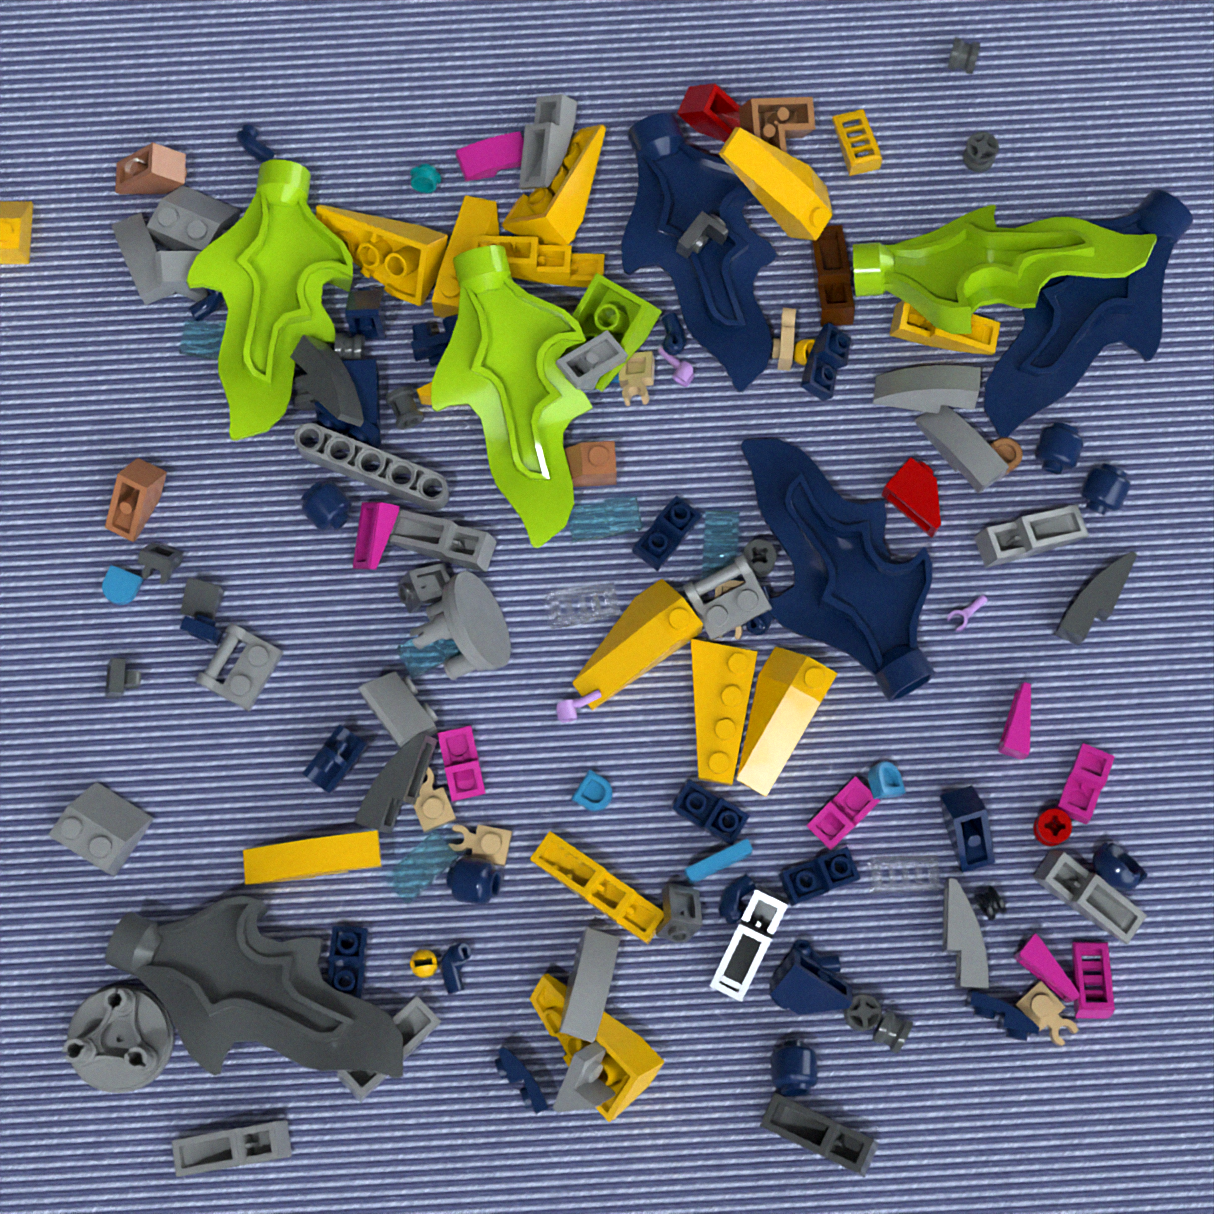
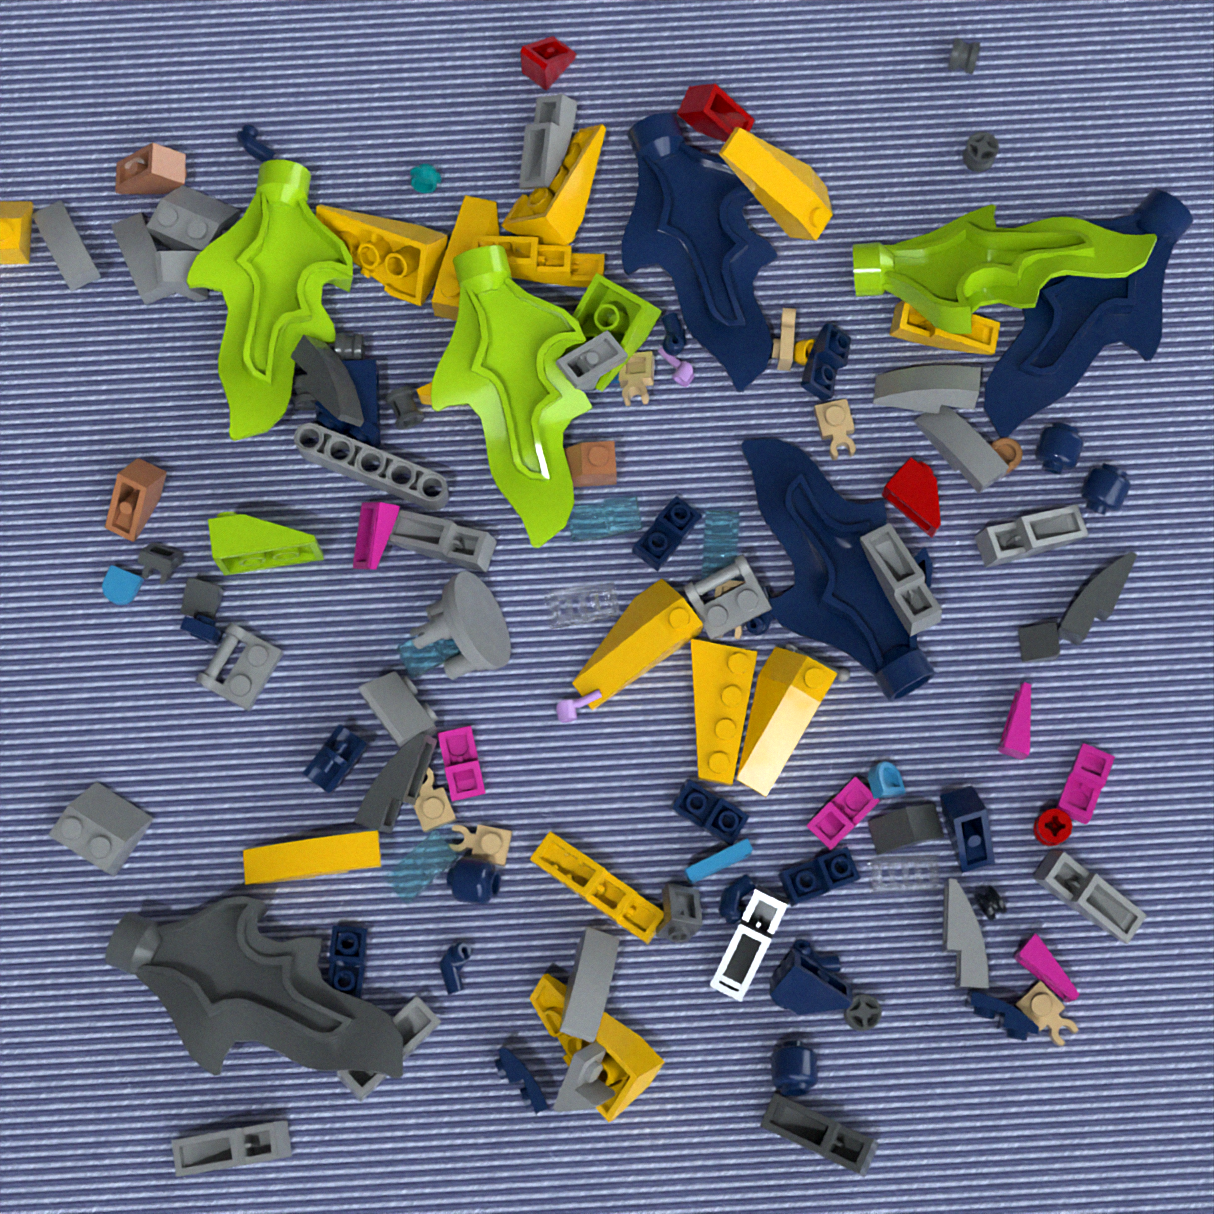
(66, 245): none -> light grey slope
(118, 679): dark grey tile -> none
(120, 1039): light grey piece -> none
(201, 339): clear light blue slope -> none
(207, 305): dark blue arm -> none
(253, 544): none -> lime slope
(326, 506): dark blue head -> none
(366, 313): dark blue slope -> none
(422, 586): flat silver bracket -> none
(427, 970): yellow hinge -> none
(429, 346): dark blue hips -> none
(490, 155): dark pink slope -> none
(545, 60): none -> red slope
(593, 792): dark azure tile -> none
(695, 236): flat silver bracket -> none
(760, 564): dark grey wheel -> none
(778, 119): medium nougat brick -> none
(832, 277): reddish brown slope -> none
(835, 422): none -> tan plate
(843, 674): none -> light grey hinge
(864, 163): yellow slope -> none
(892, 1031): dark grey wheel -> none
(901, 579): none -> light grey slope
(905, 828): none -> dark grey slope
(967, 612): lavender hand -> none
(1039, 643): none -> dark grey slope
(1085, 1009): dark pink slope -> none
(1117, 867): dark blue hair -> none

